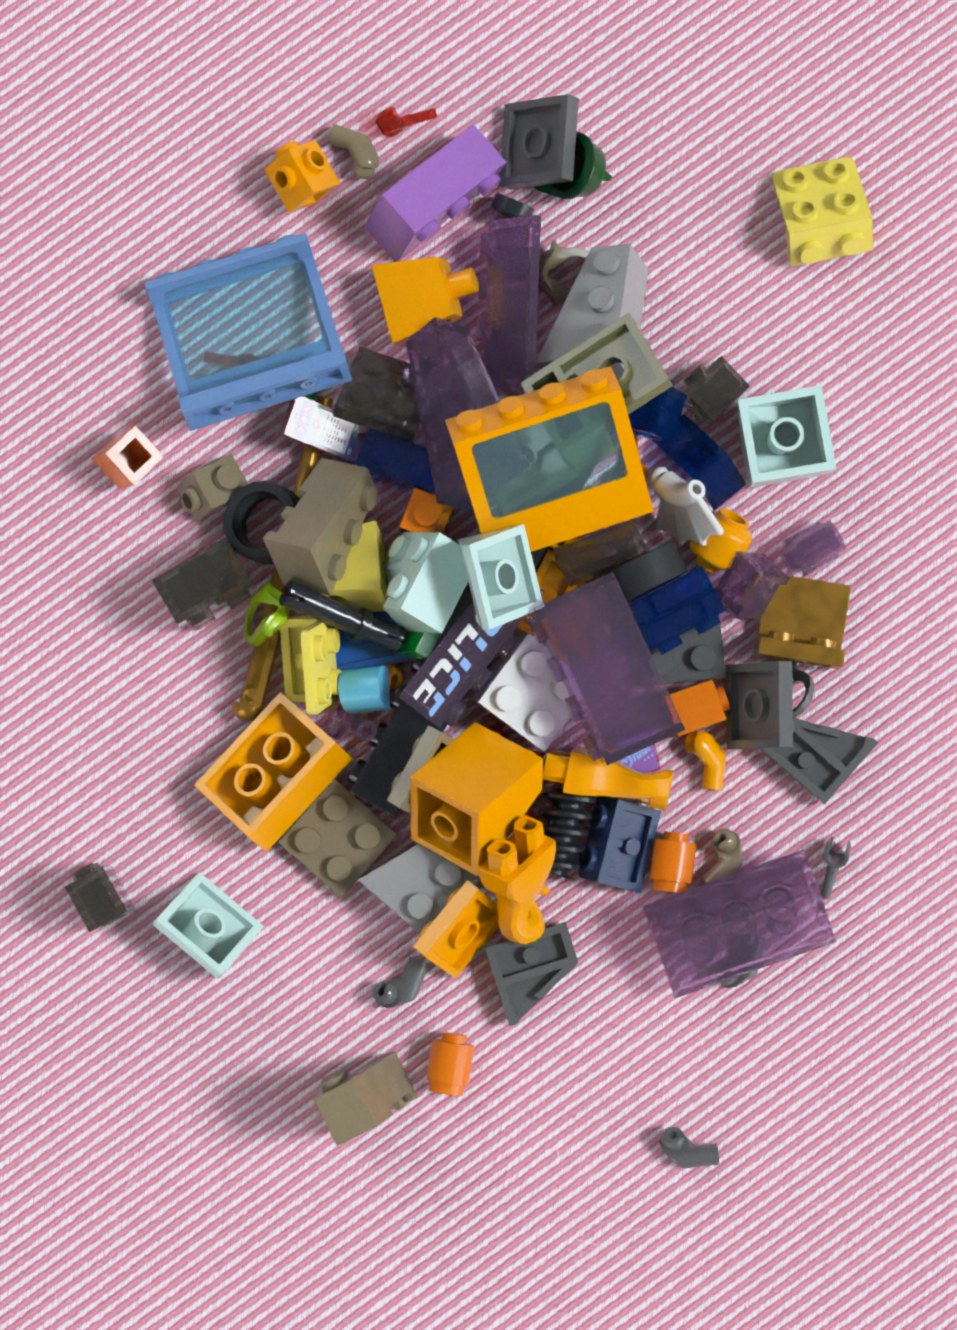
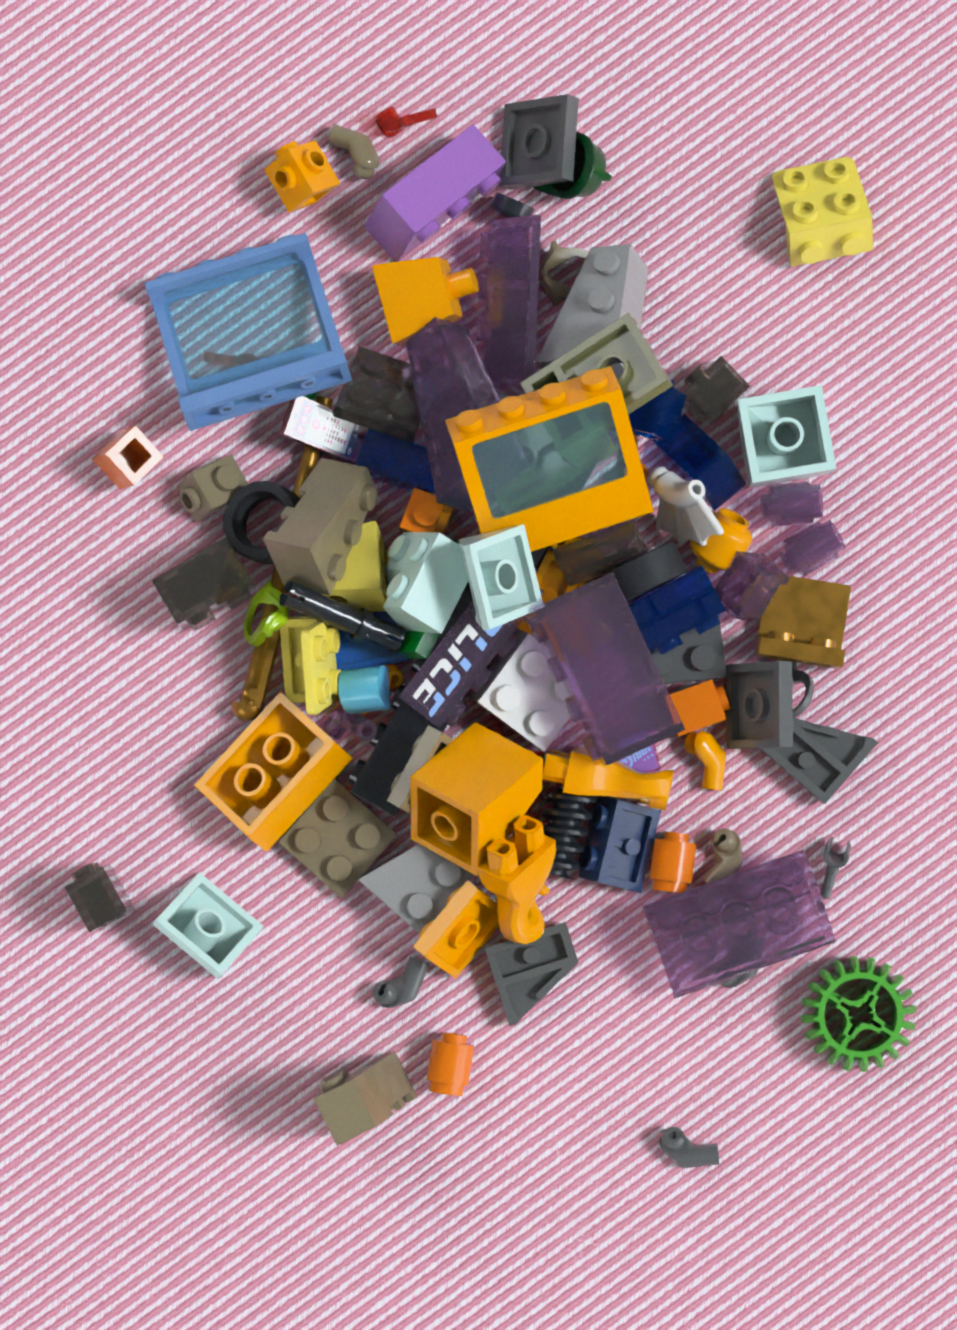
(792, 503): none -> clear purple brick
(847, 1029): none -> bright green gear

